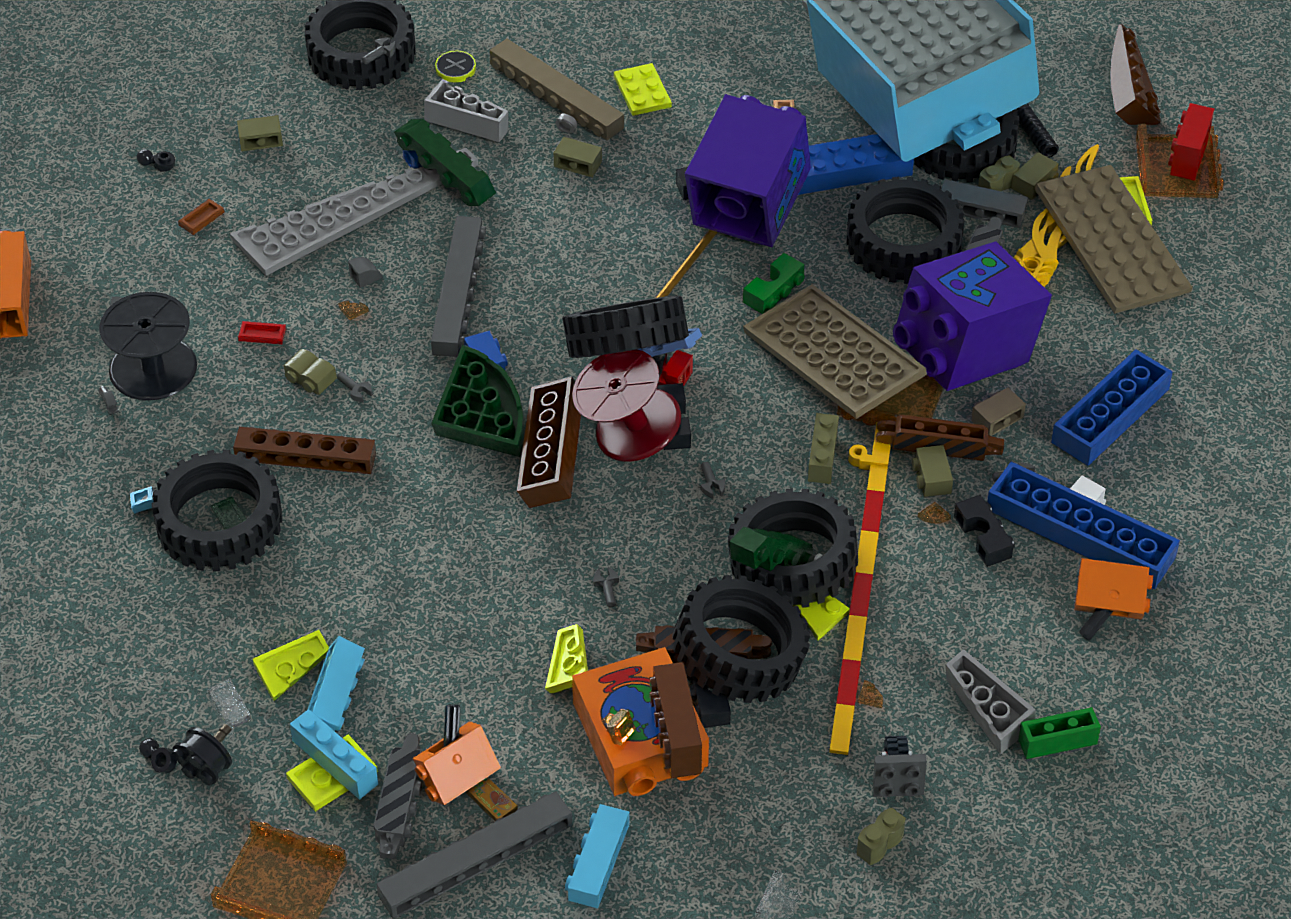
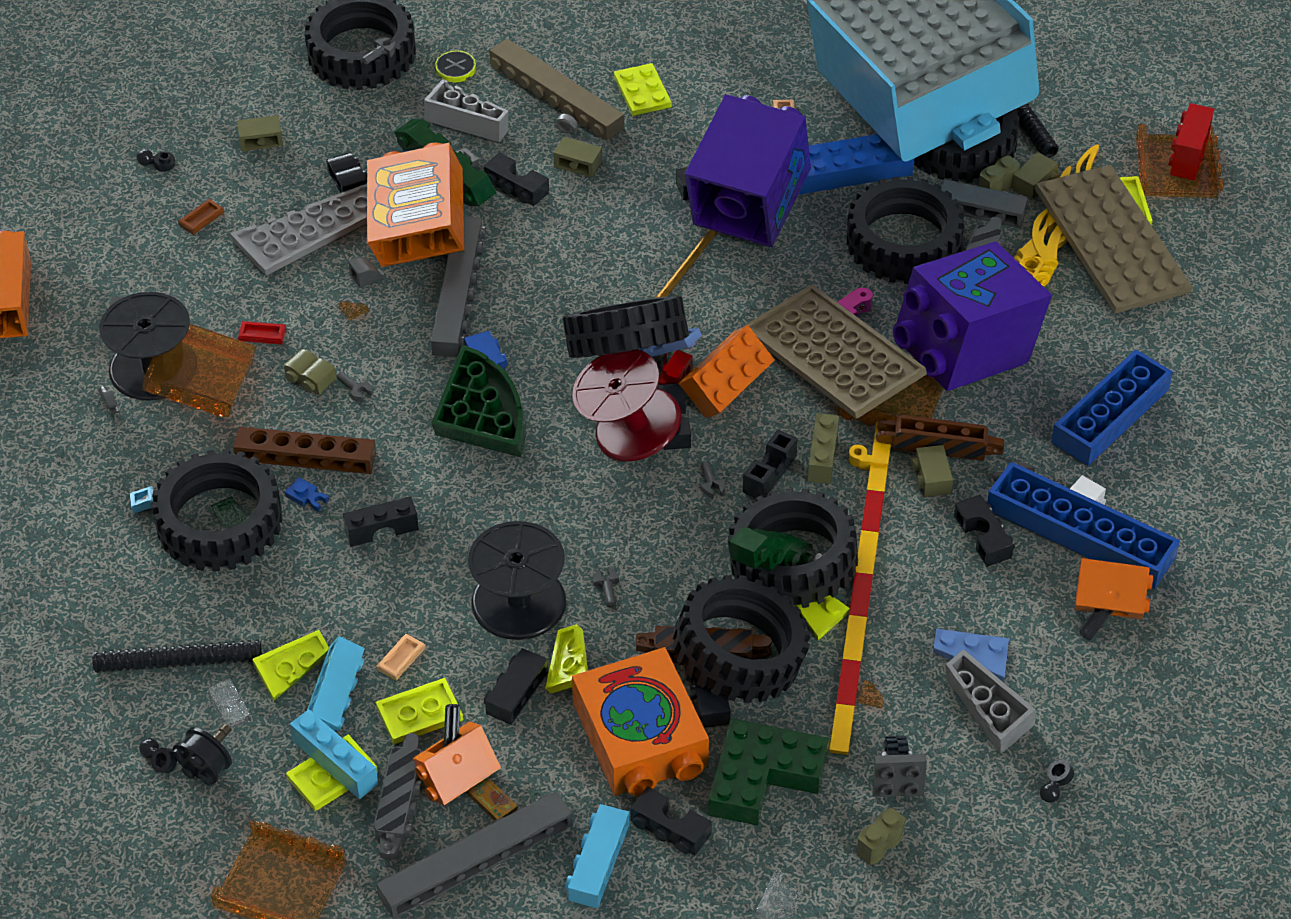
(174, 656): none -> black piece
(201, 371): none -> clear orange panel
(305, 492): none -> blue plate
(346, 172): none -> black brick
(395, 514): none -> black arch
(401, 657): none -> light nougat tile
(415, 204): none -> orange brick
(416, 710): none -> neon yellow plate
(516, 686): none -> black brick
(517, 580): none -> black piece
(527, 188): none -> black arch
(549, 444): reddish brown brick -> none
(619, 726): clear orange tile -> none
(676, 720): reddish brown brick -> none
(686, 833): none -> black arch
(726, 371): none -> orange brick
(760, 757): none -> dark green brick
(764, 295): green arch -> none
(764, 475): none -> black arch
(857, 301): none -> dark pink leg
(934, 513): clear orange tile -> none
(986, 649): none -> medium blue wing
(999, 411): dark tan brick -> none
(1059, 733): green brick -> none
(1060, 774): none -> black plate
(1130, 82): reddish brown wedge -> none

